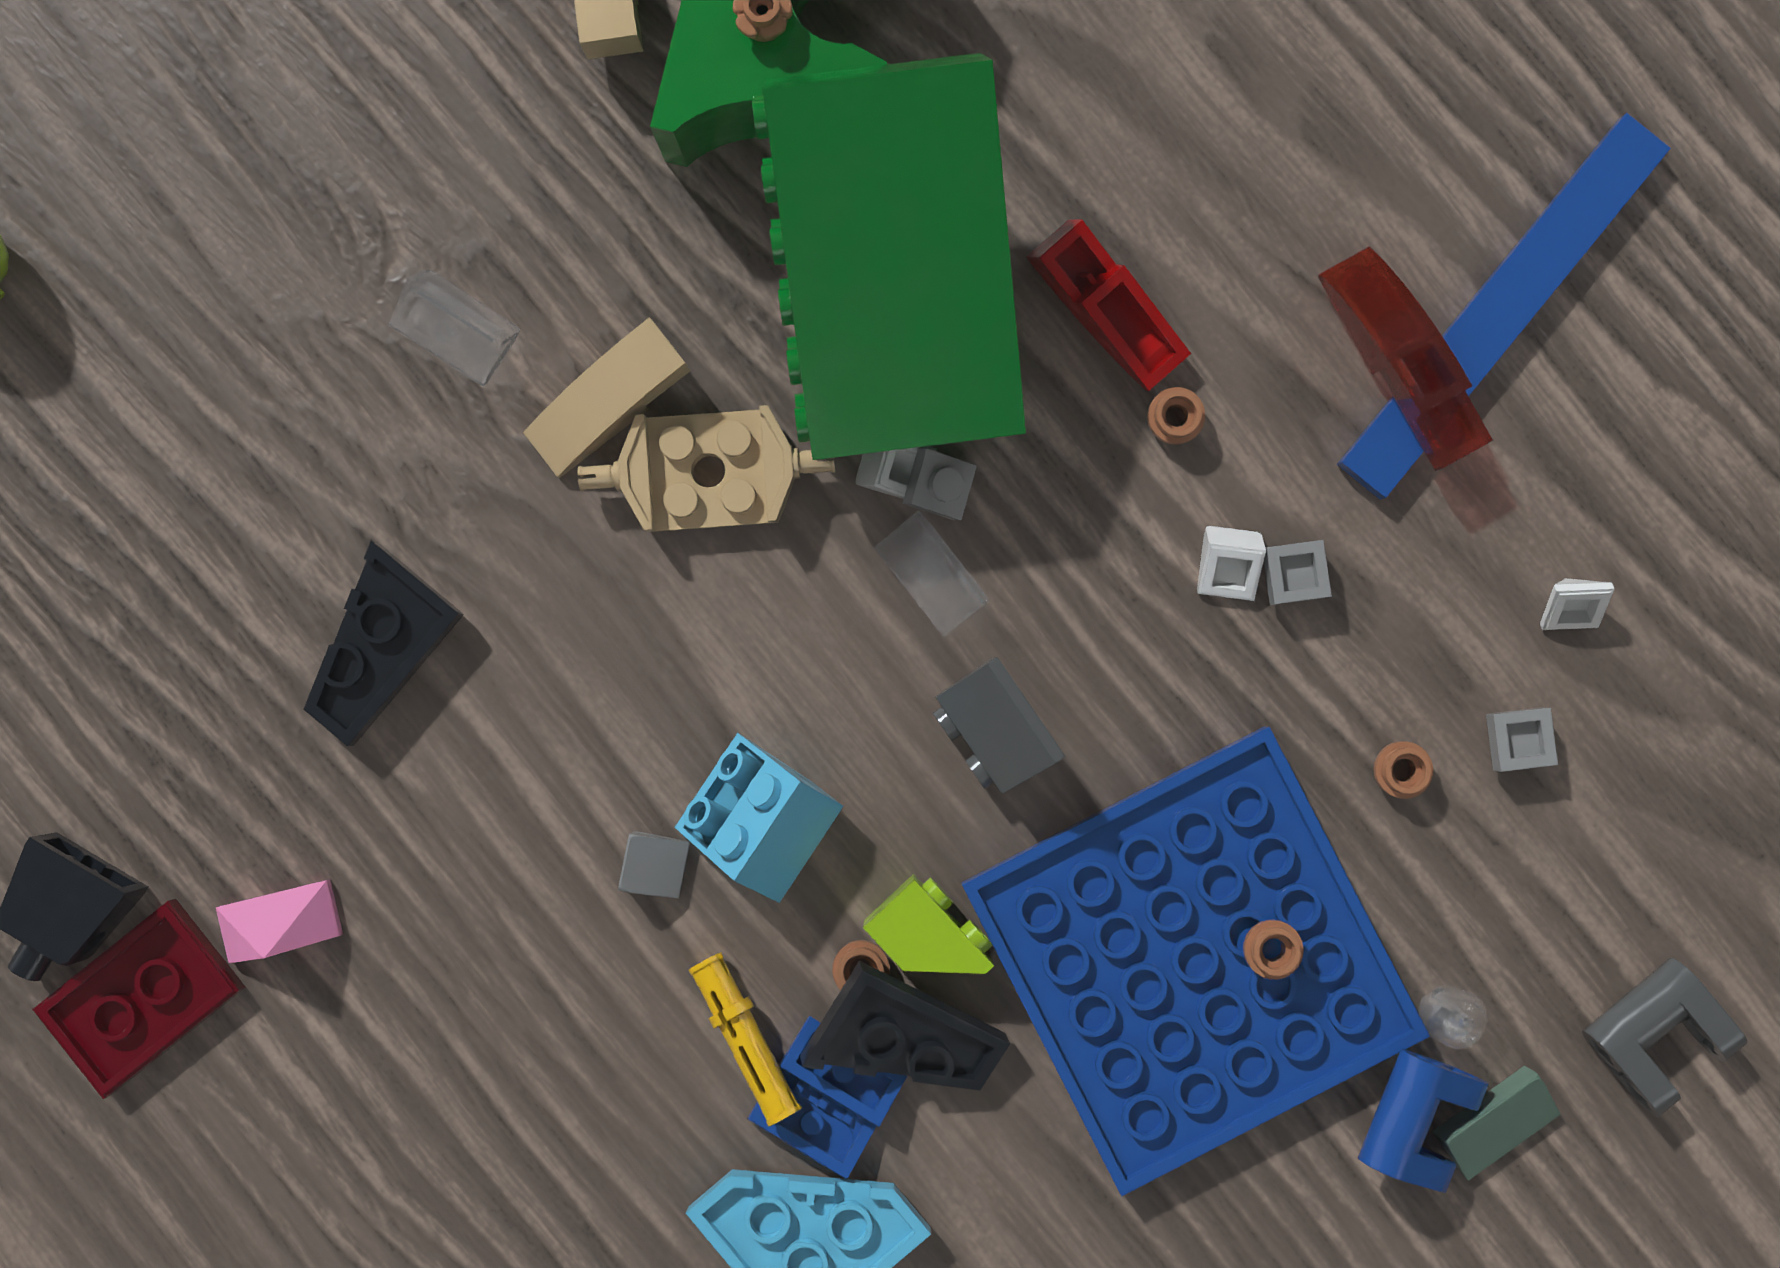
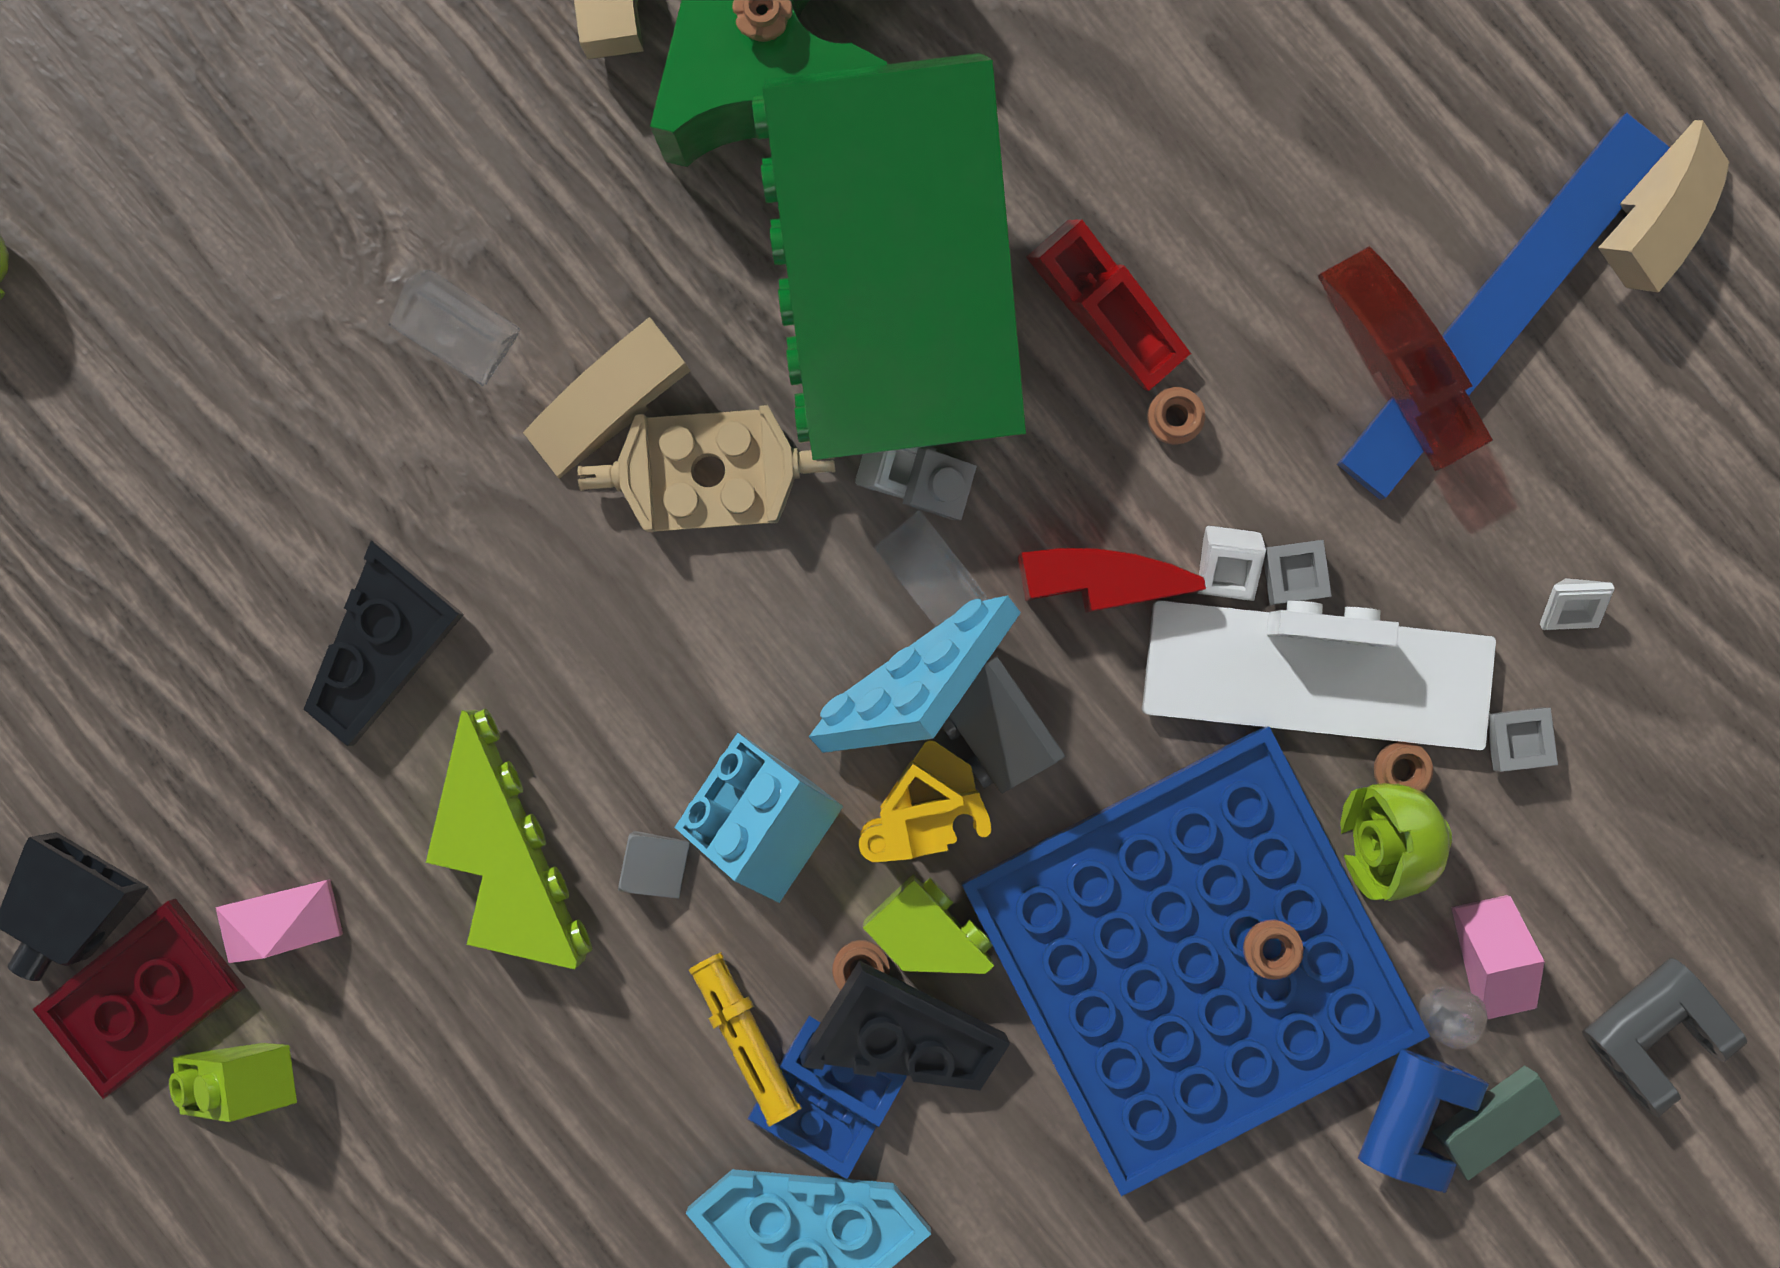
(233, 1081): none -> lime slope
(489, 835): none -> lime slope
(919, 684): none -> medium azure plate
(922, 808): none -> yellow piece
(1103, 577): none -> red slope
(1319, 673): none -> white bracket
(1397, 840): none -> lime cylinder
(1499, 956): none -> bright pink slope
(1667, 211): none -> tan slope

